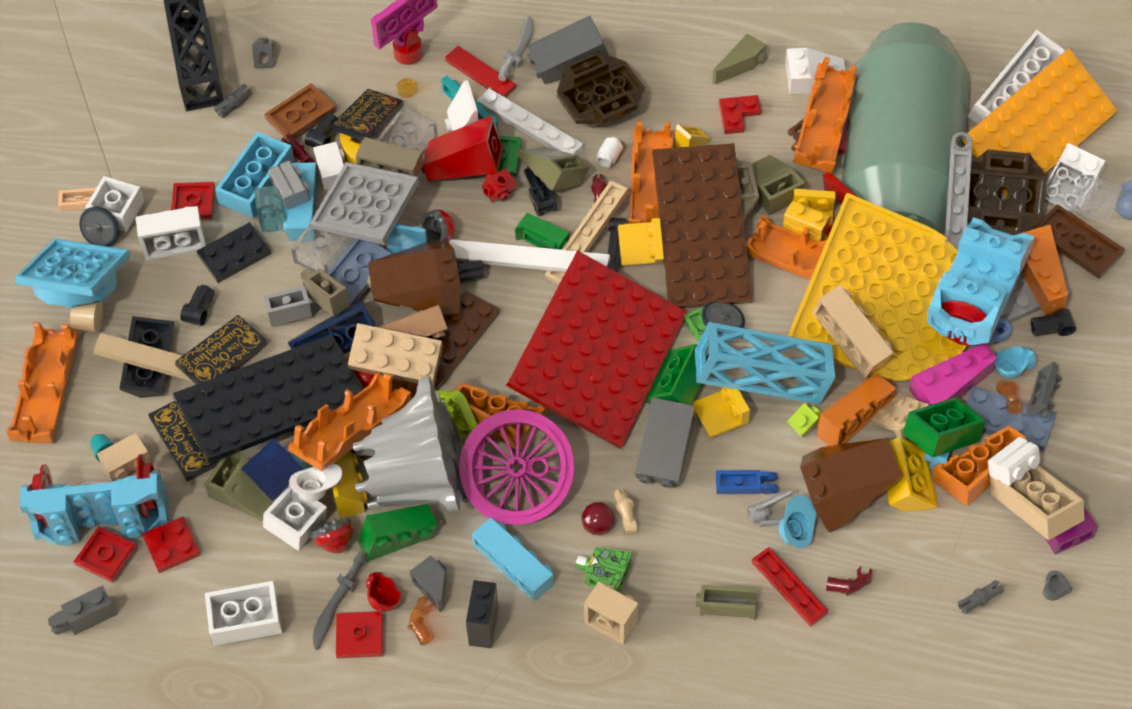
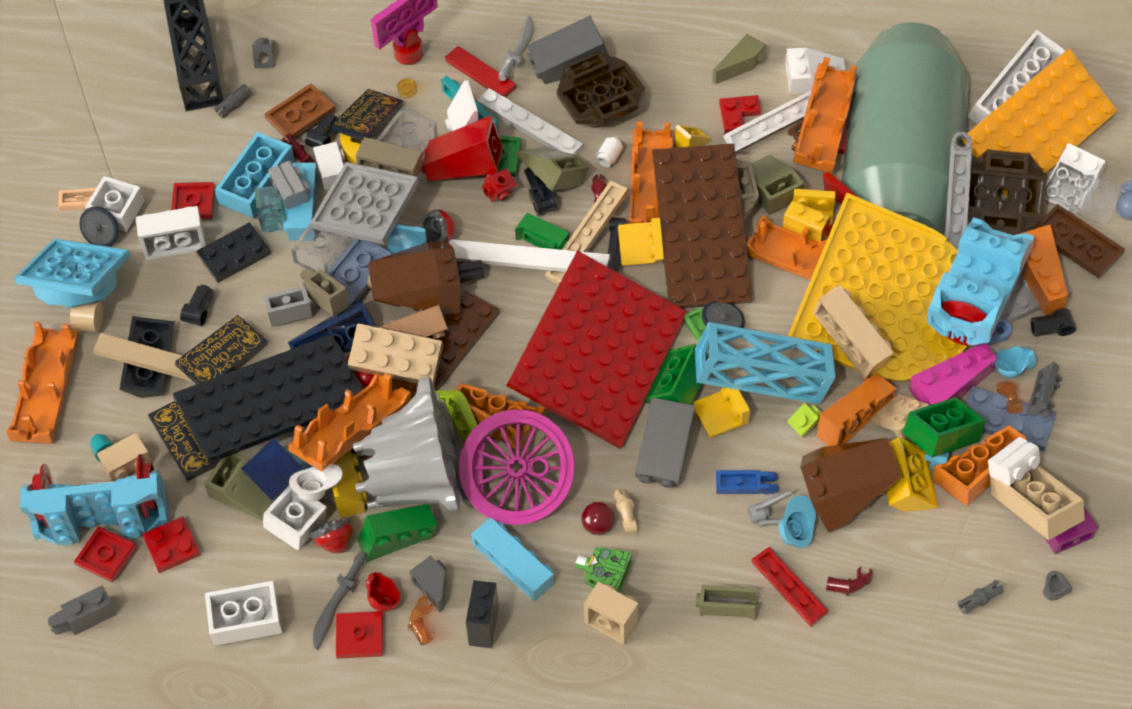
(768, 122): none -> white plate

